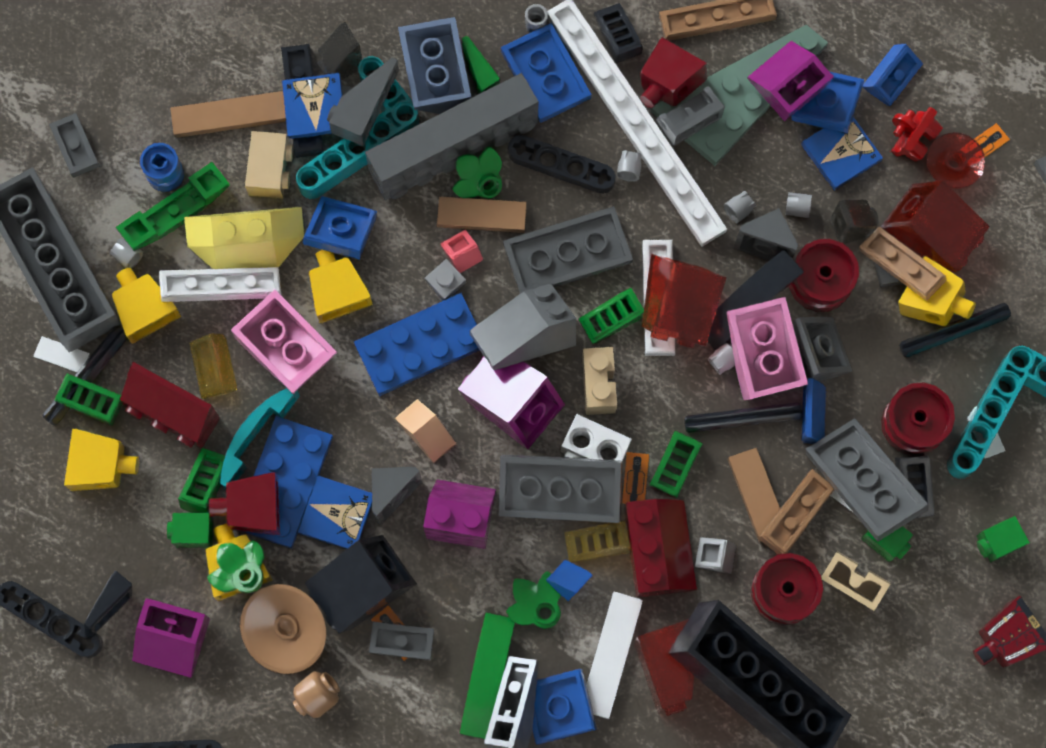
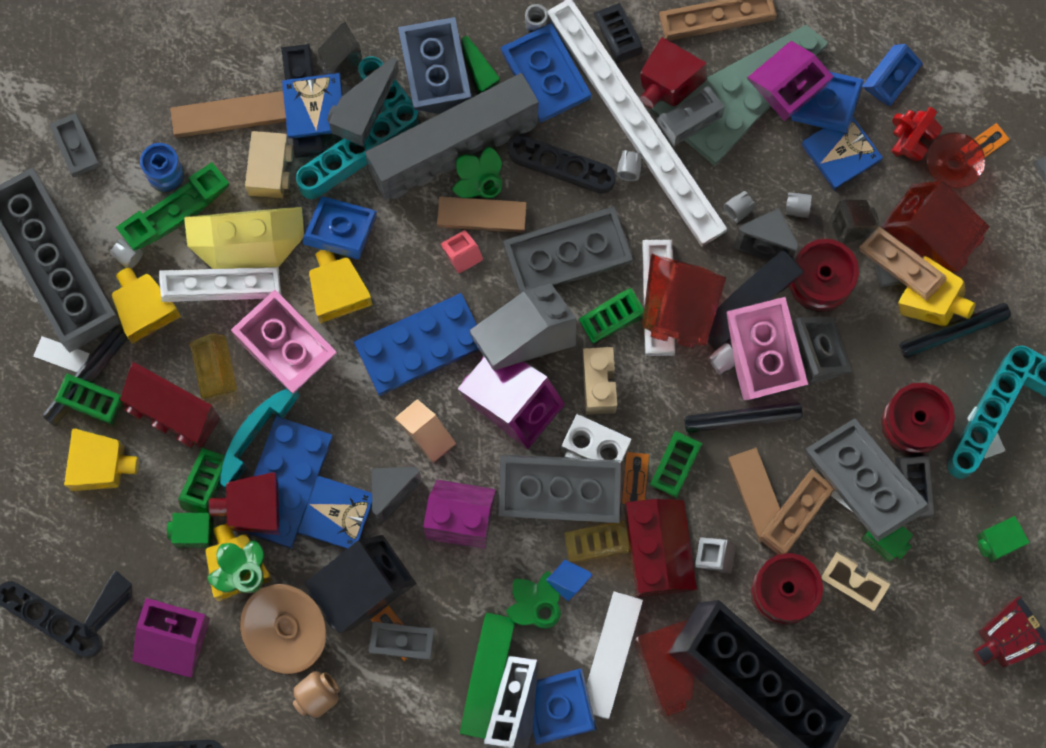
(445, 280): light grey plate -> none
(813, 411): blue slope -> none

